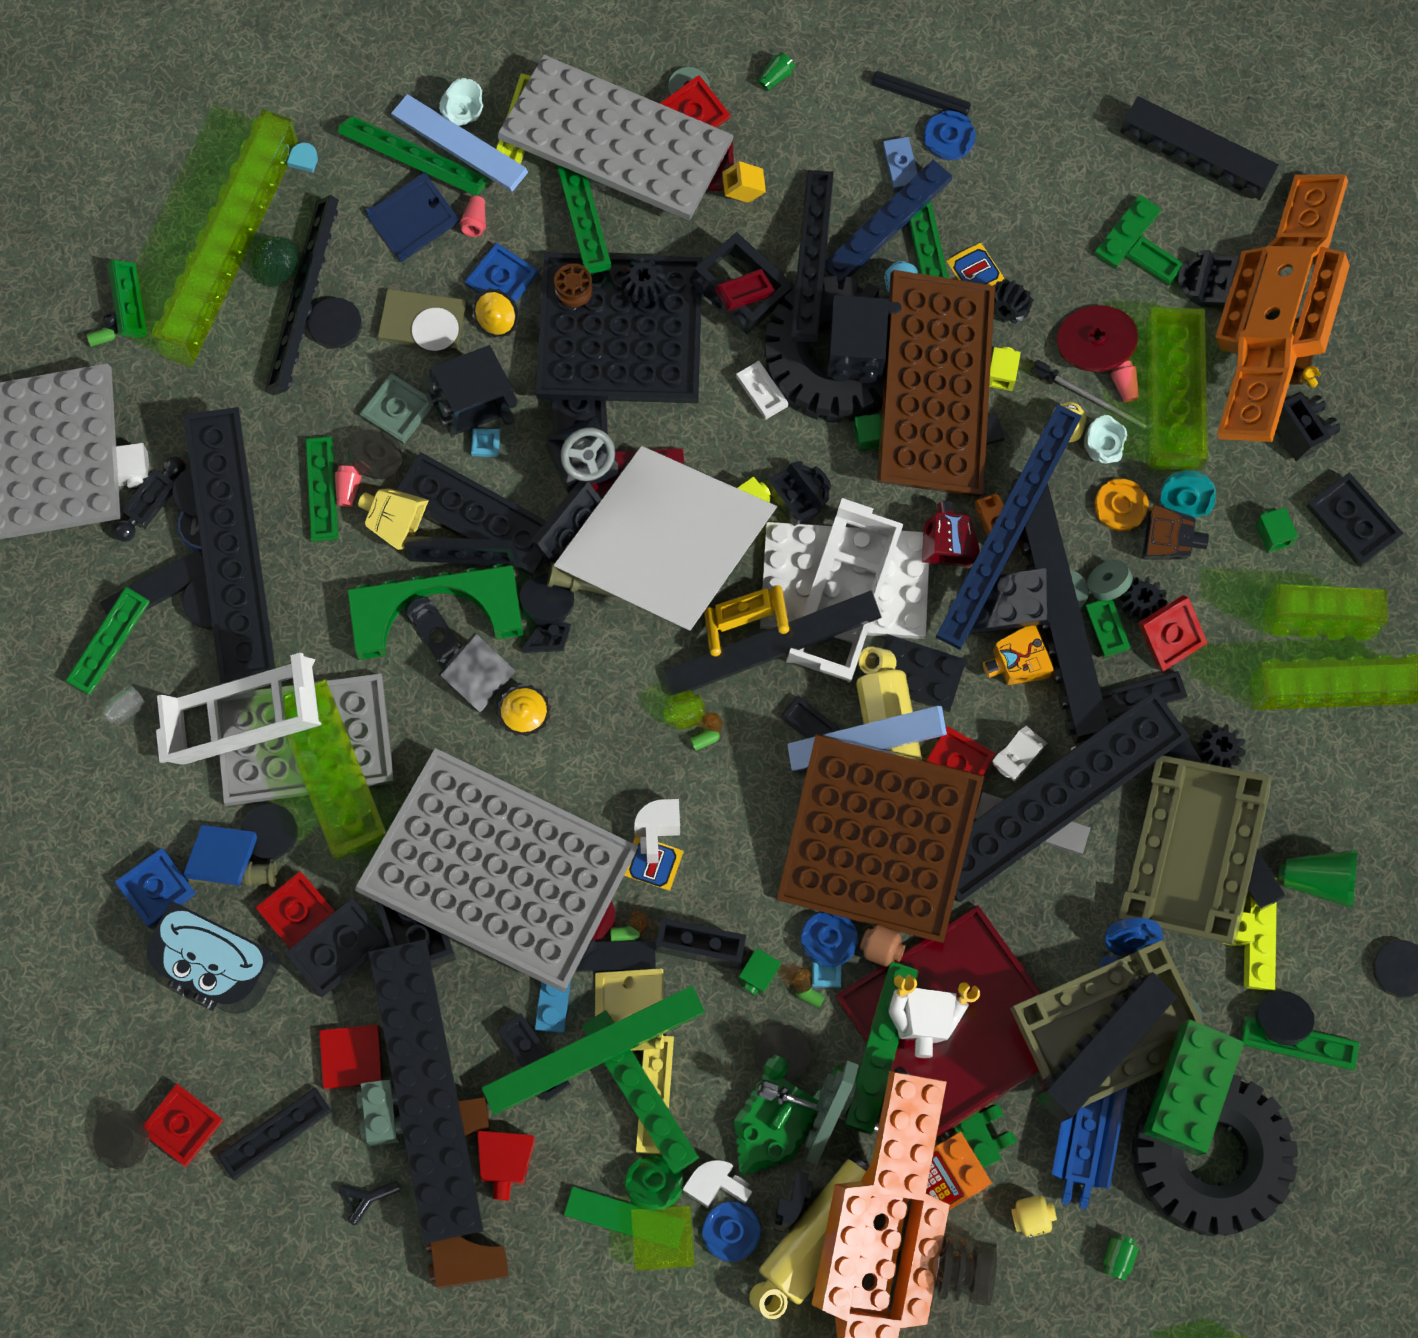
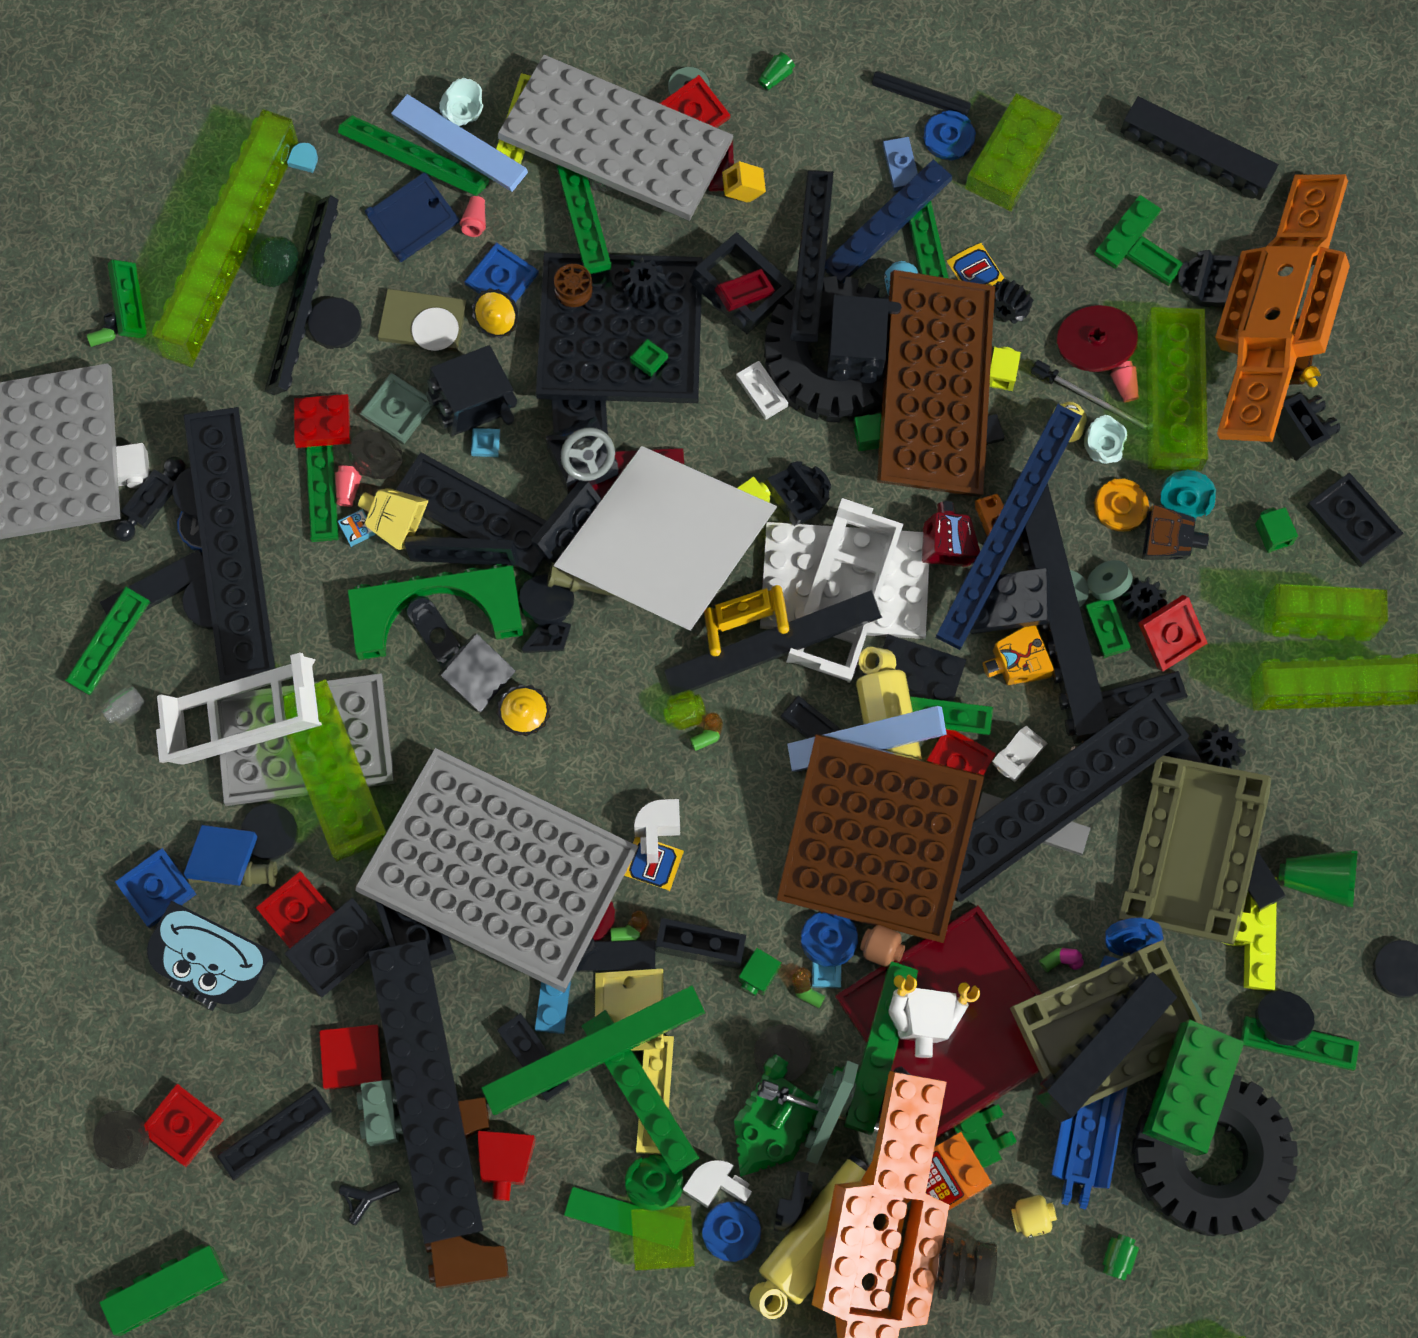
(163, 1290): none -> green brick
(321, 421): none -> red plate
(355, 528): none -> tile
(648, 357): none -> green tile
(959, 715): none -> green plate
(1013, 152): none -> clear neon green brick
(1062, 955): none -> arm

